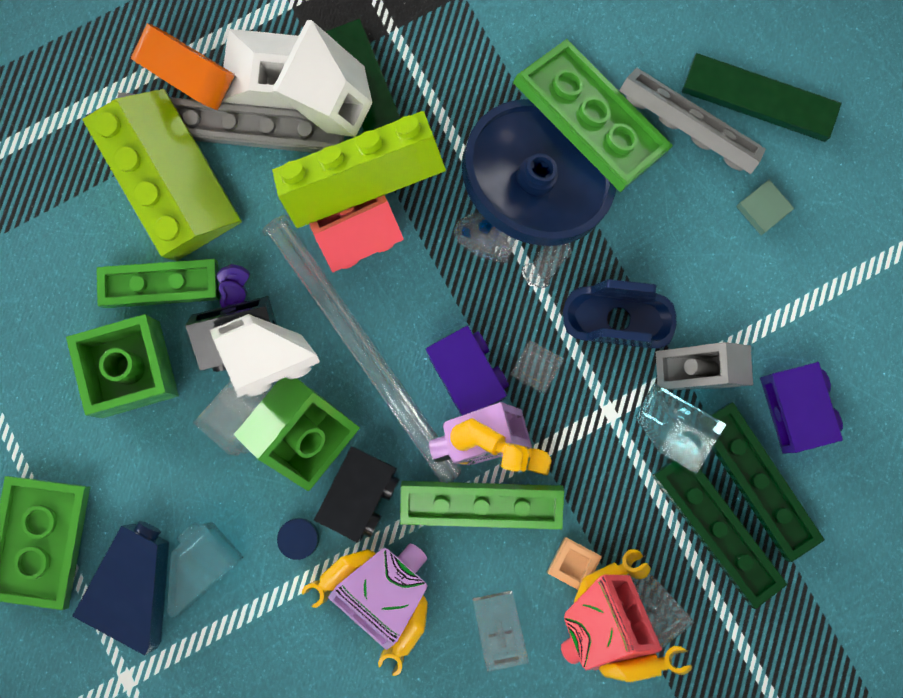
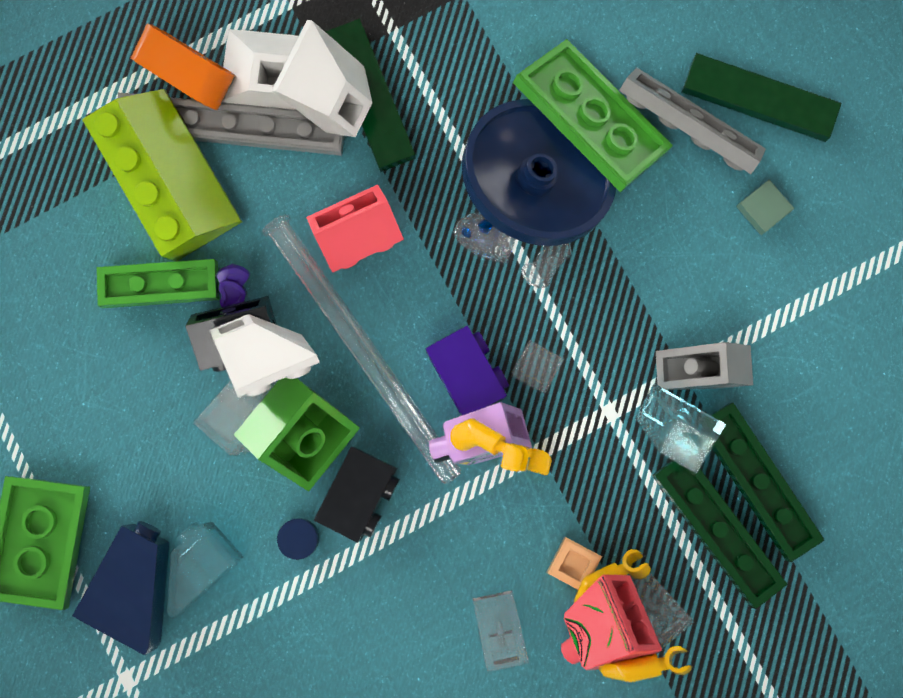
(122, 366): bright green brick -> none
(358, 170): lime slope -> none
(380, 596): torso -> none
(481, 505): bright green plate -> none
(650, 314): dark blue piece -> none
(802, 408): dark purple brick -> none

